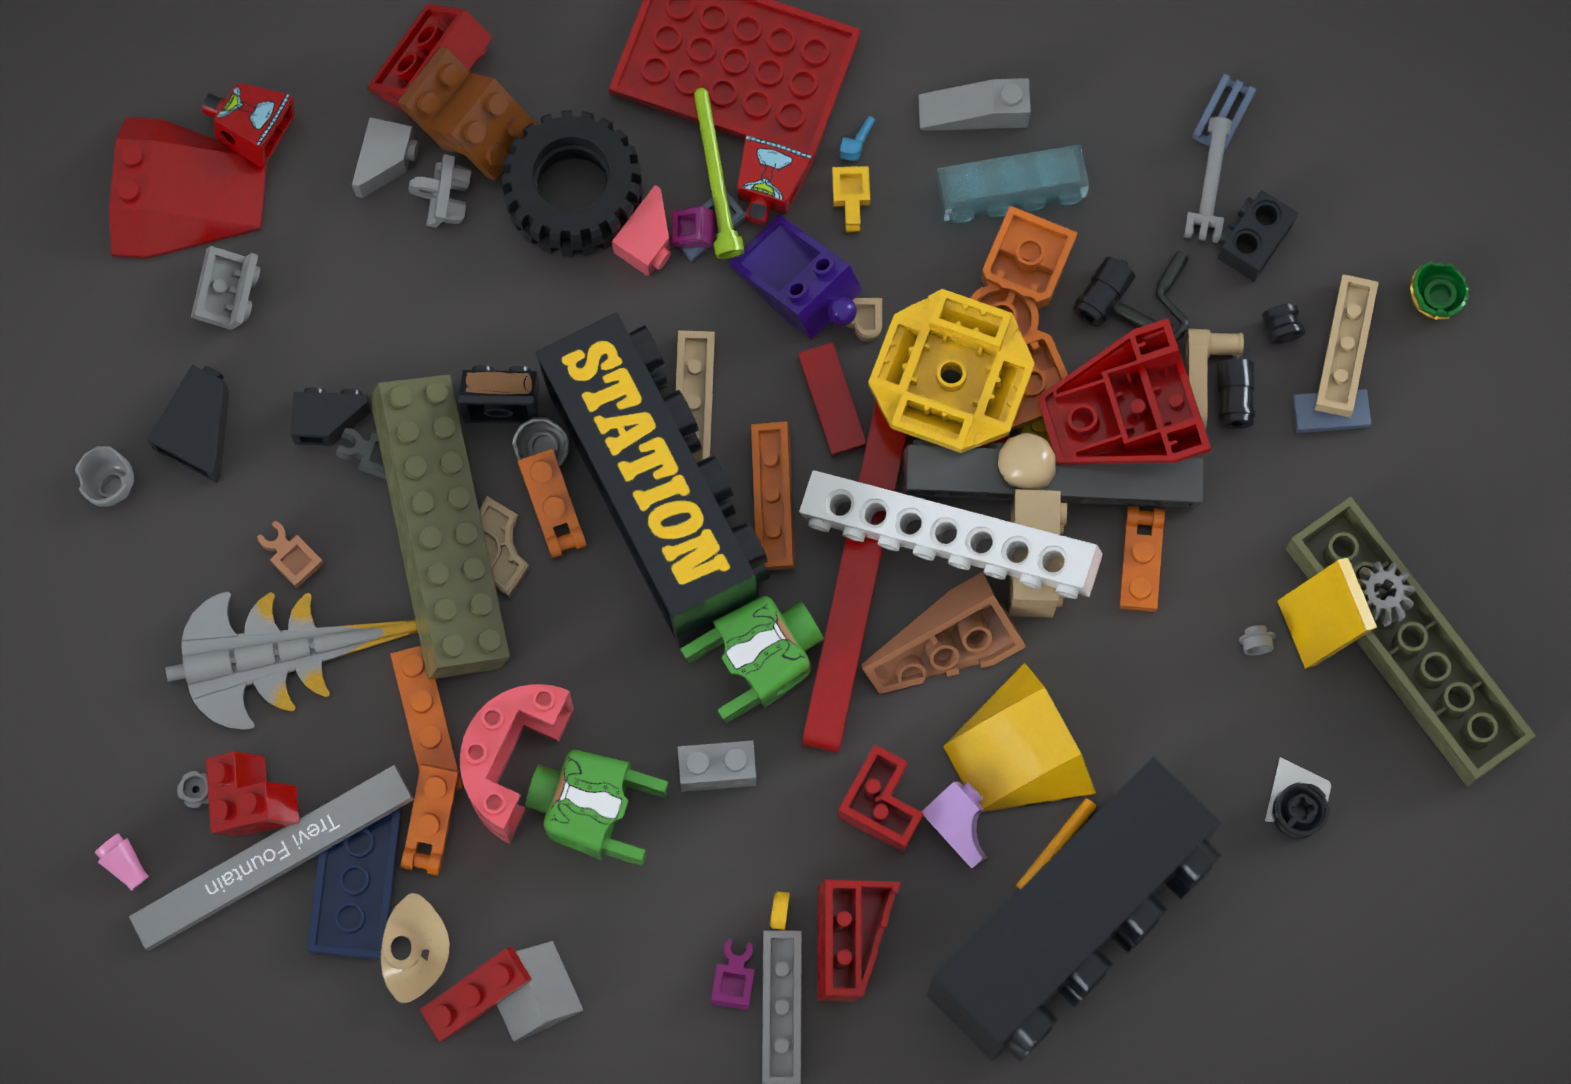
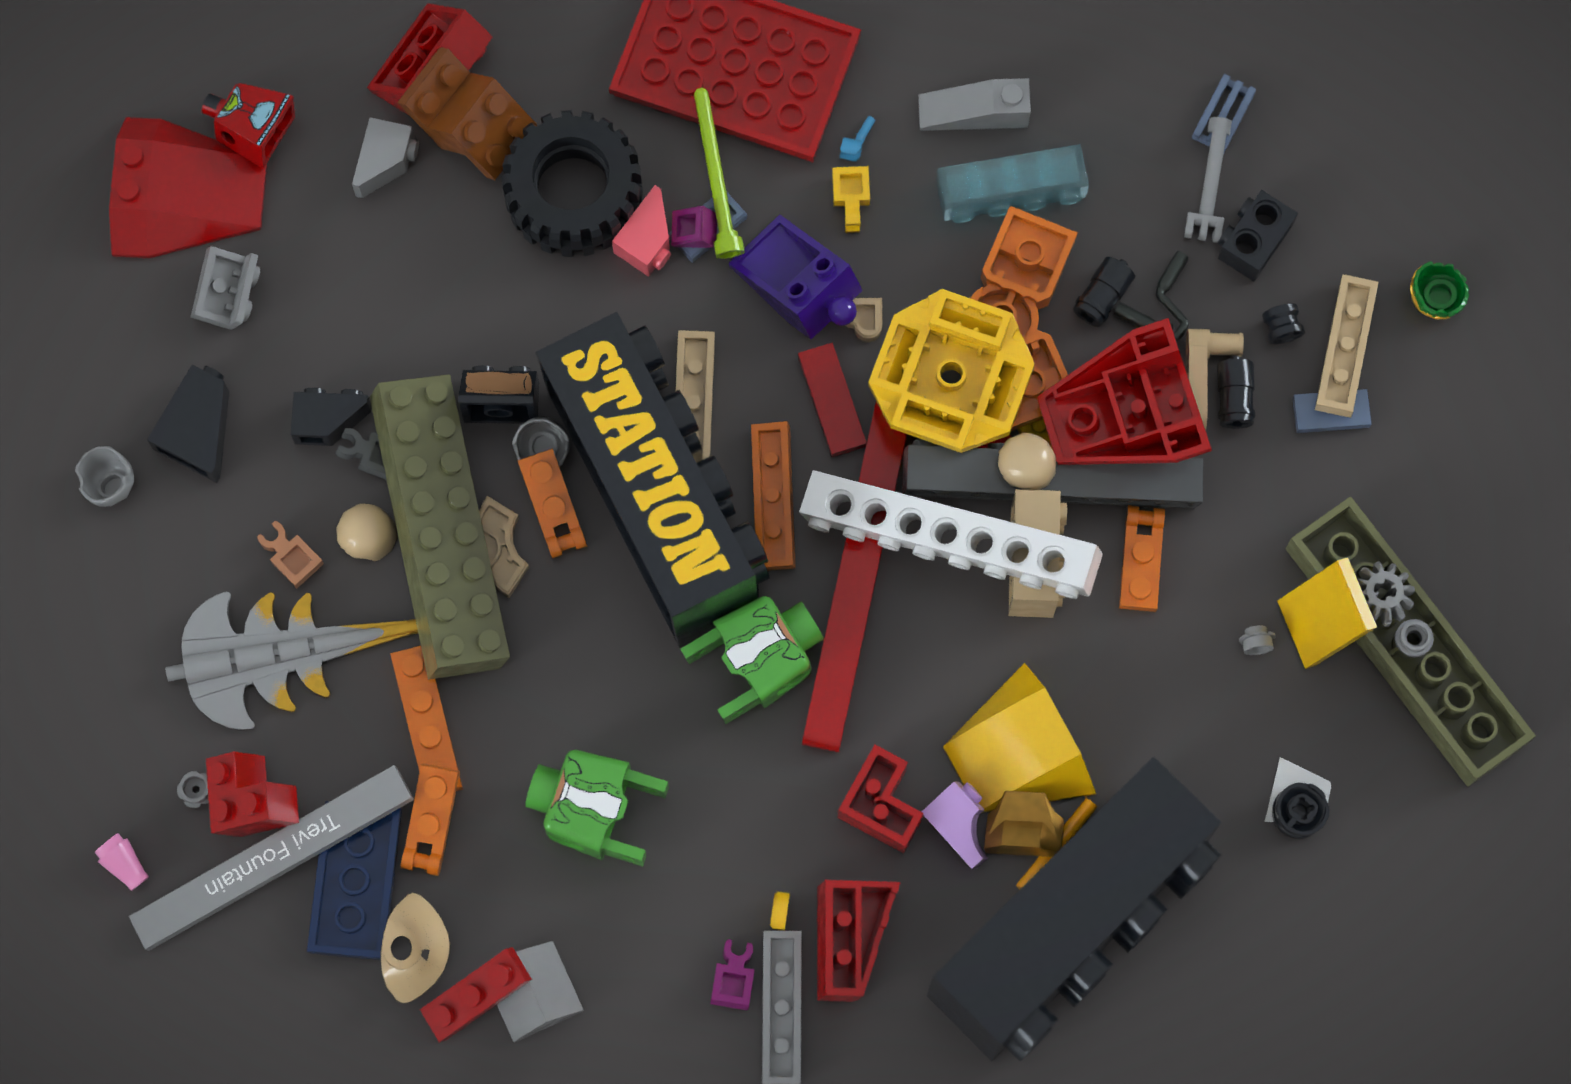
(366, 532): none -> tan hair
(446, 177): light grey hips -> none
(491, 743): coral cylinder -> none
(717, 766): light grey brick -> none
(770, 176): red torso -> none
(954, 633): nougat wedge -> none
(1024, 826): none -> pearl gold slope
(1422, 630): none -> light grey plate

